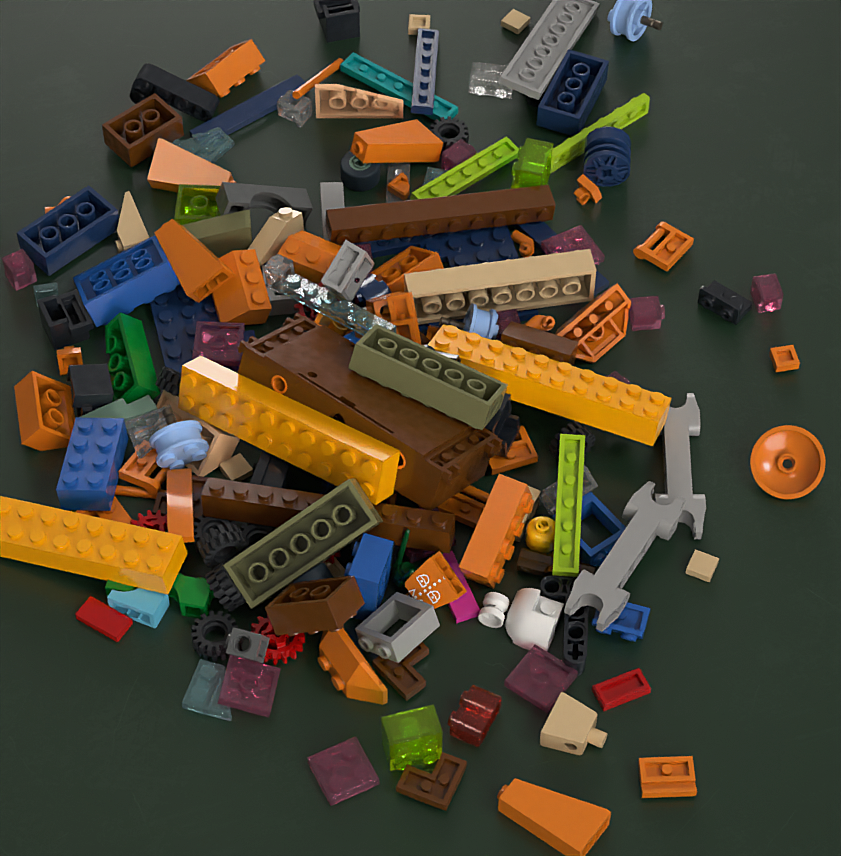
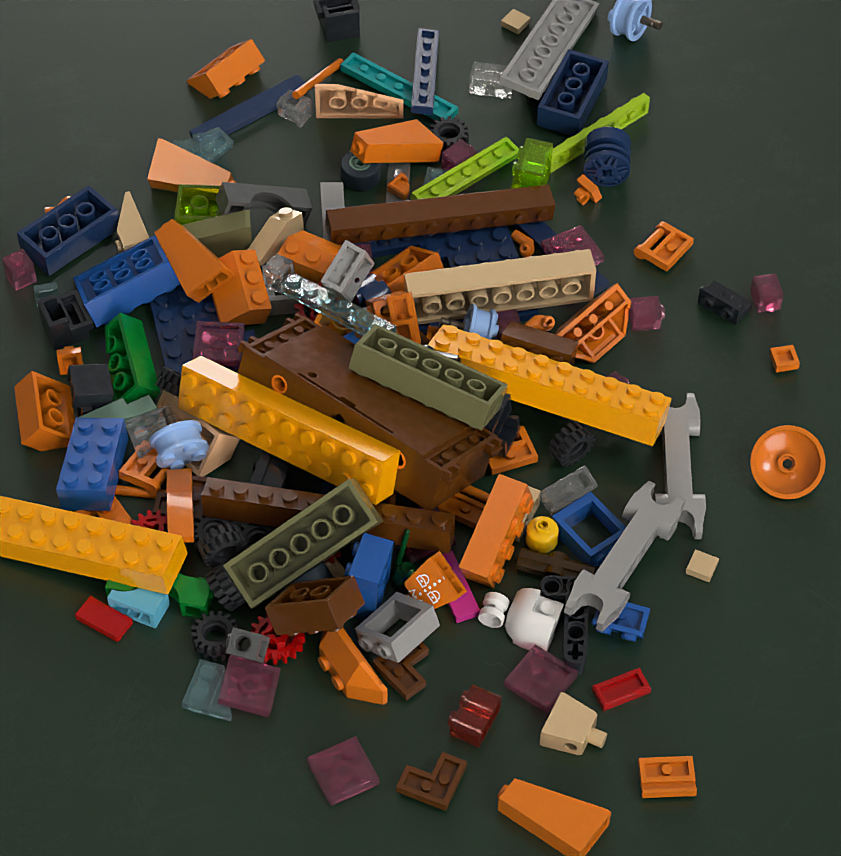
(137, 129): reddish brown brick -> none
(174, 92): black beam -> none
(236, 468): tan tile -> none
(411, 737): clear neon green brick -> none
(416, 22): tan tile -> none
(568, 505): lime plate -> none

